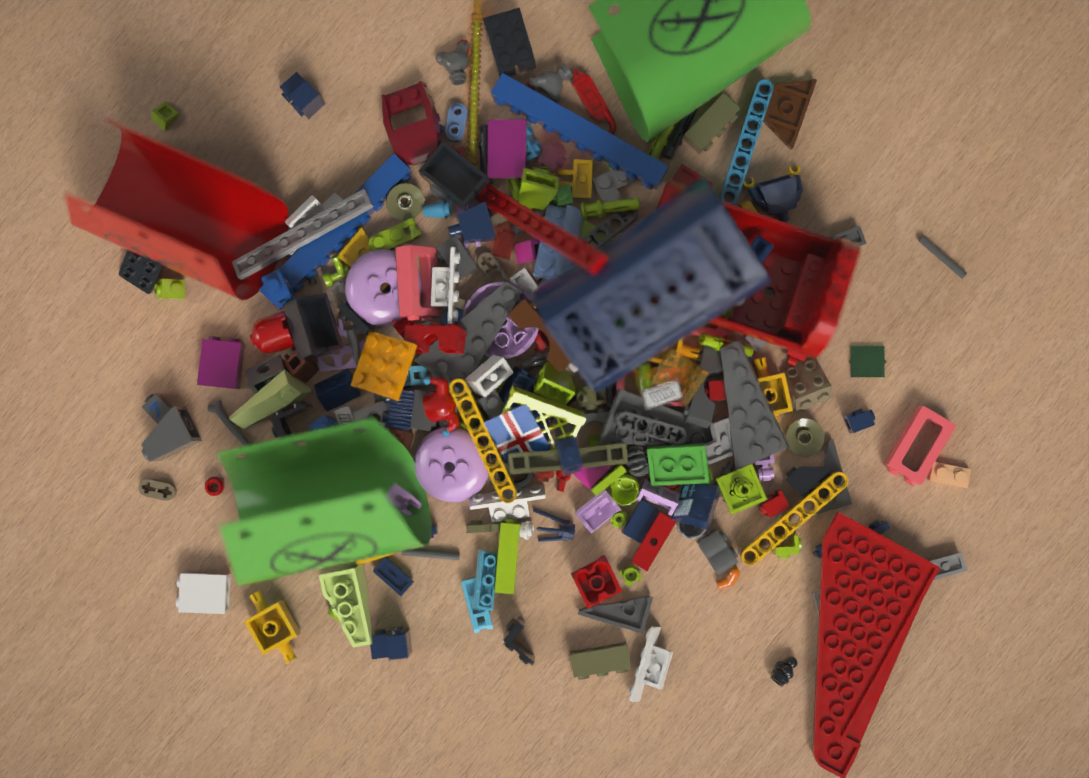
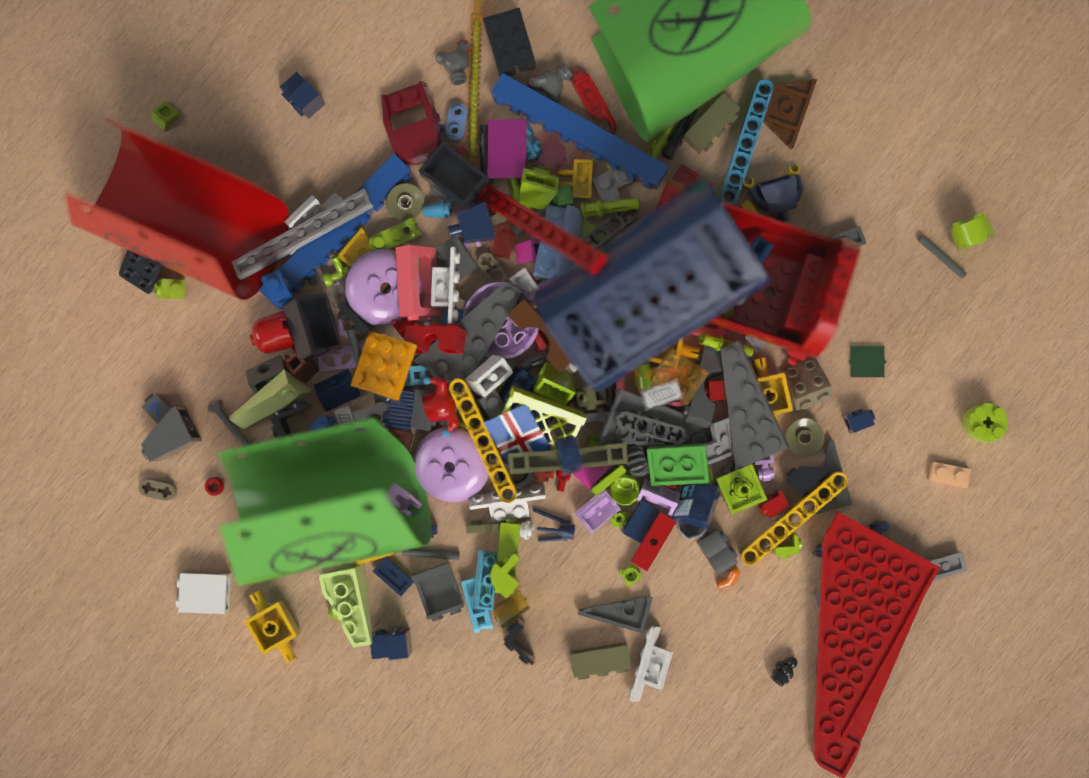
(221, 363): magenta brick -> none
(438, 591): none -> dark grey panel
(501, 578): none -> lime brick
(510, 608): none -> clear yellow piece
(596, 581): red piece -> none
(895, 458): coral piece -> none
(972, 232): none -> lime brick
(994, 416): none -> lime brick

